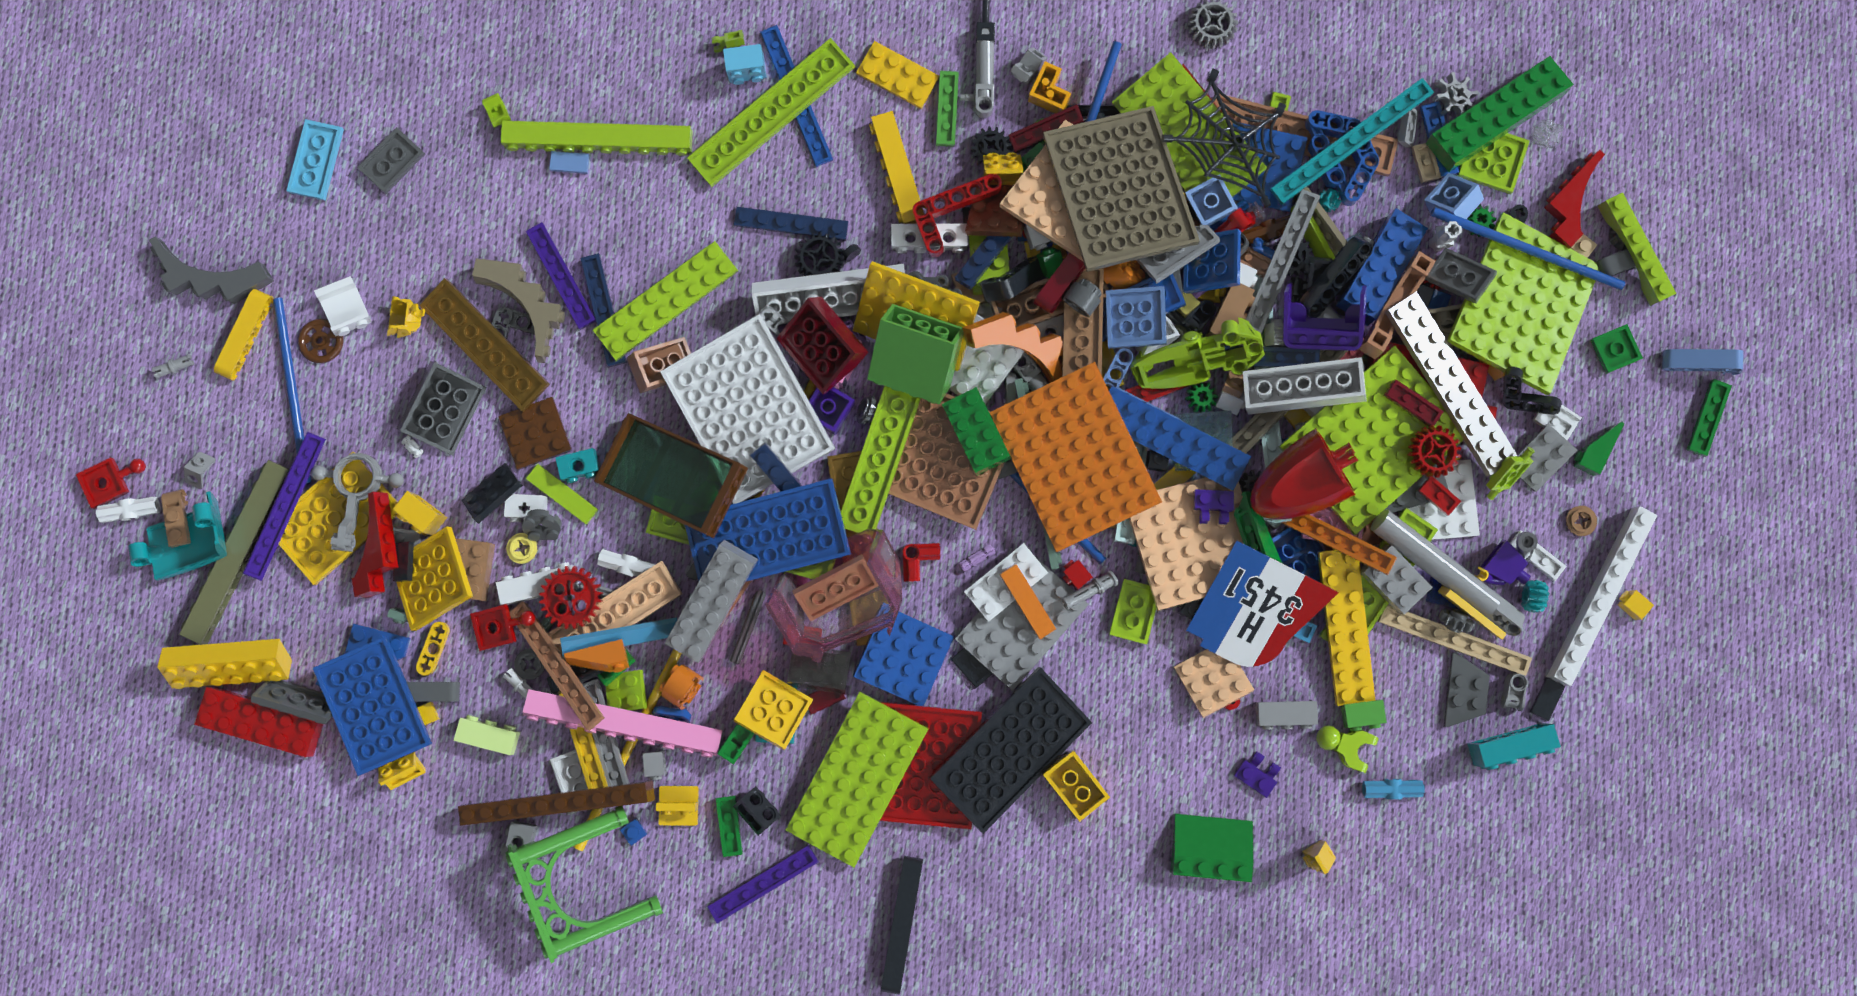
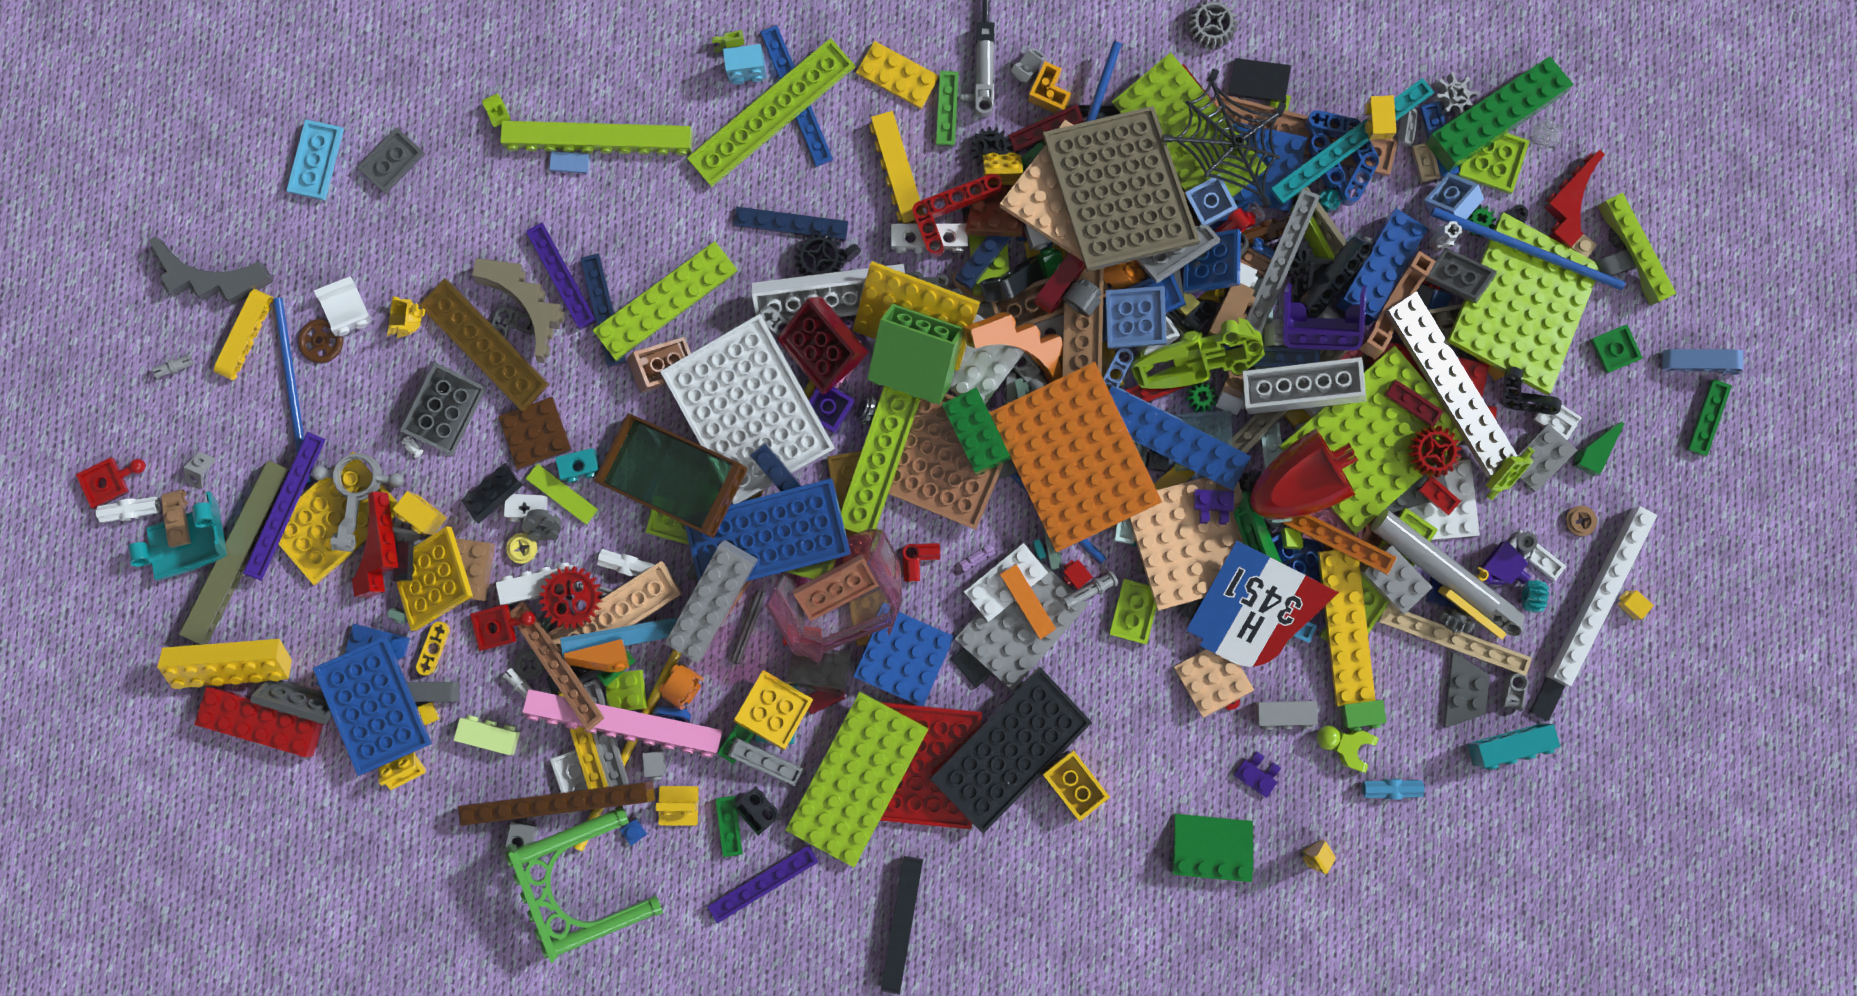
(765, 761): none -> tile
(1038, 548): none -> teal tile
(1260, 80): none -> black tile
(1291, 539): none -> lime tile
(1380, 117): none -> yellow brick

